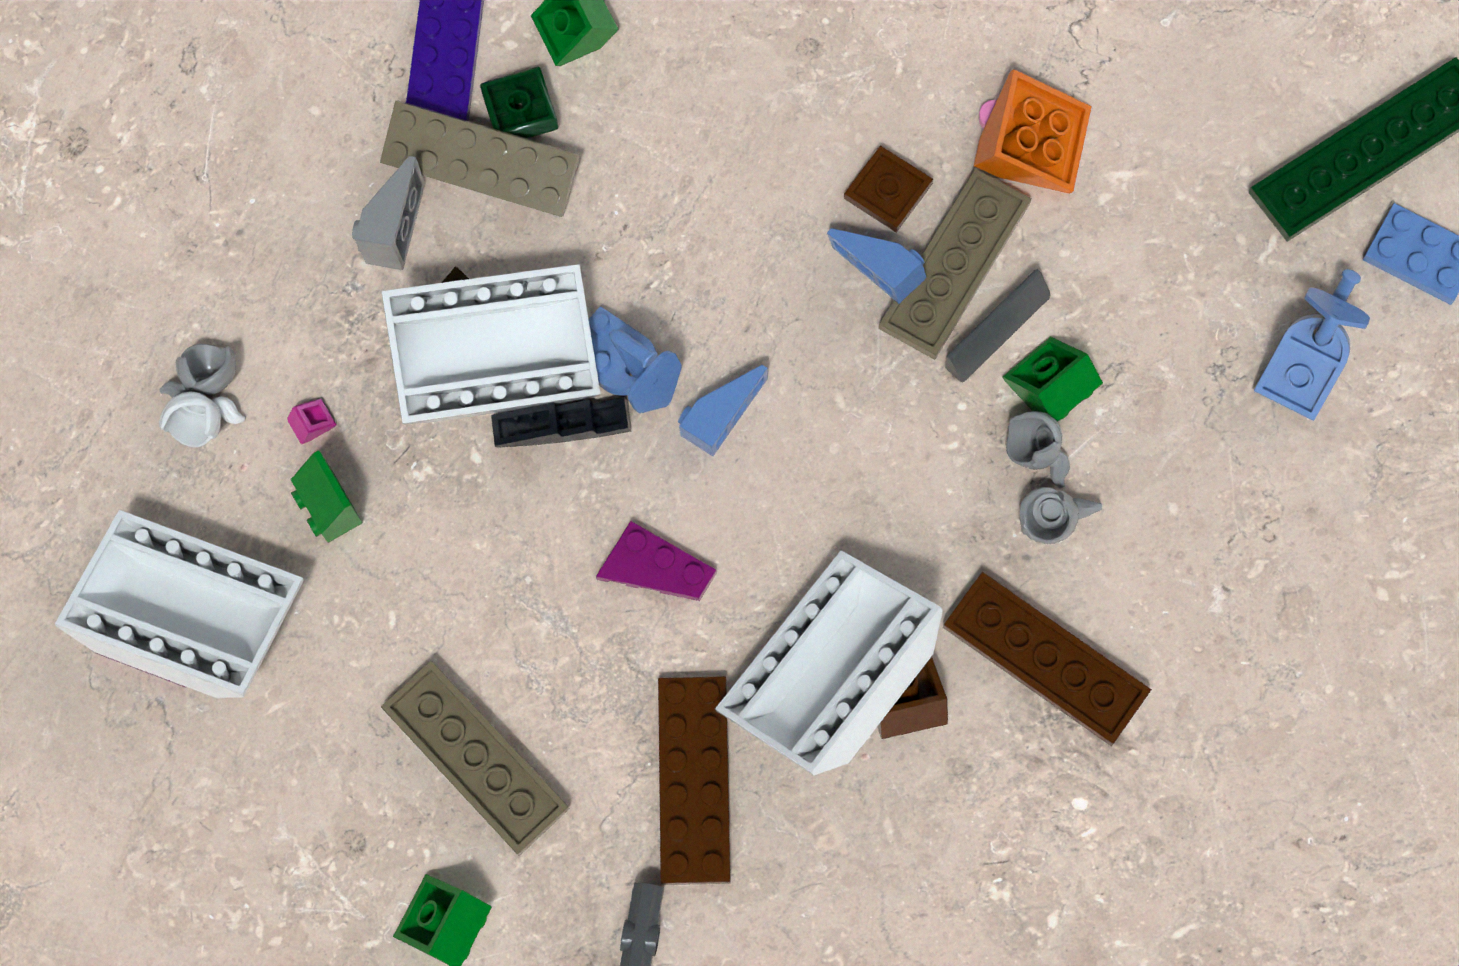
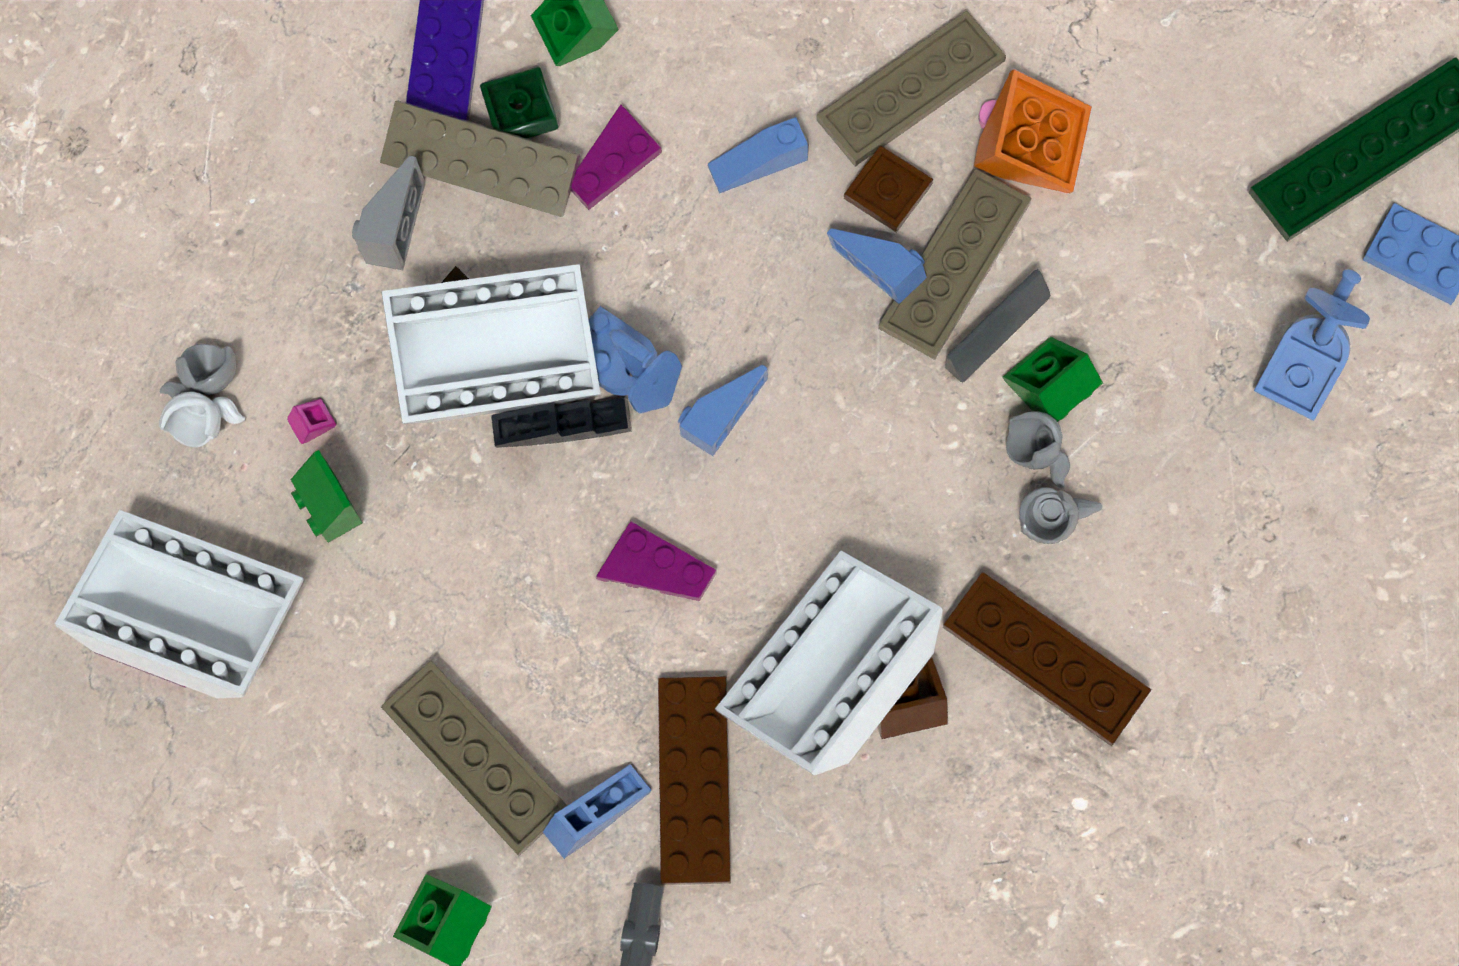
(595, 811): none -> medium blue slope
(613, 159): none -> magenta wing
(760, 156): none -> medium blue slope
(911, 88): none -> dark tan plate

